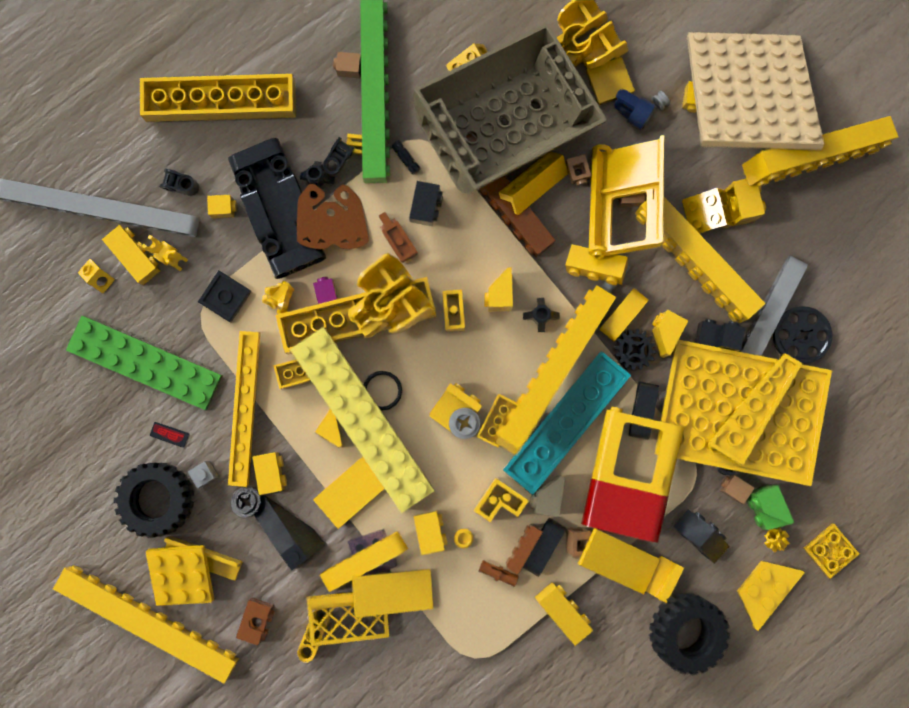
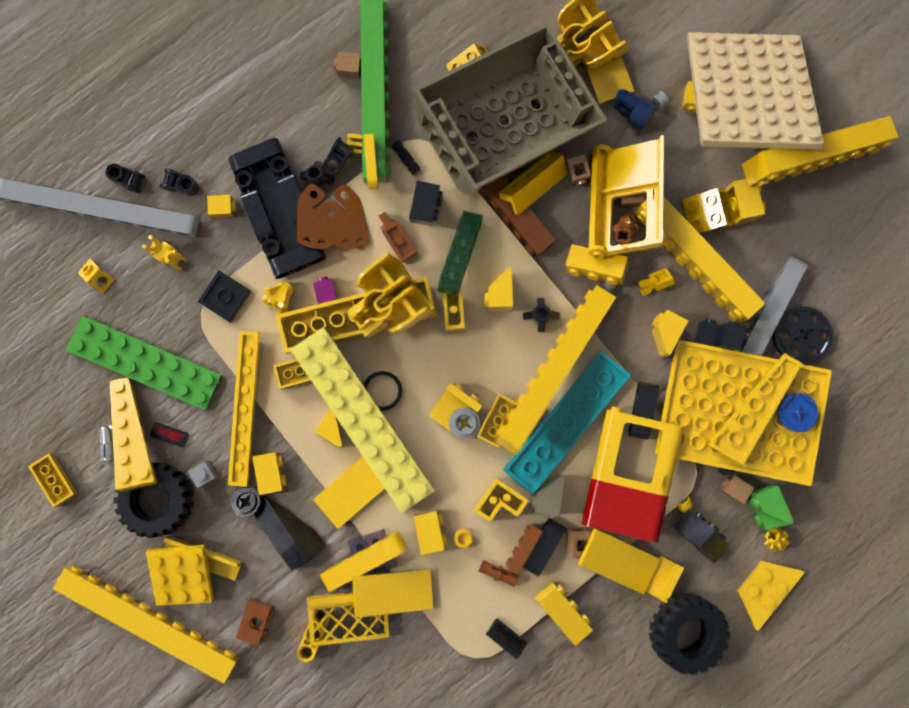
(52, 480): none -> yellow piece
(106, 443): none -> light grey hinge
(127, 179): none -> black piece
(131, 254): yellow brick -> none
(131, 454): none -> yellow wing
(217, 97): yellow brick -> none
(371, 164): none -> yellow beam
(460, 253): none -> clear green beam
(506, 638): none -> black plate
(623, 314): yellow beam -> none
(625, 228): none -> dark orange piece
(639, 356): black gear -> none
(657, 280): none -> yellow plate
(685, 505): none -> yellow hinge
(797, 412): none -> blue tile
(831, 551): yellow tile -> none

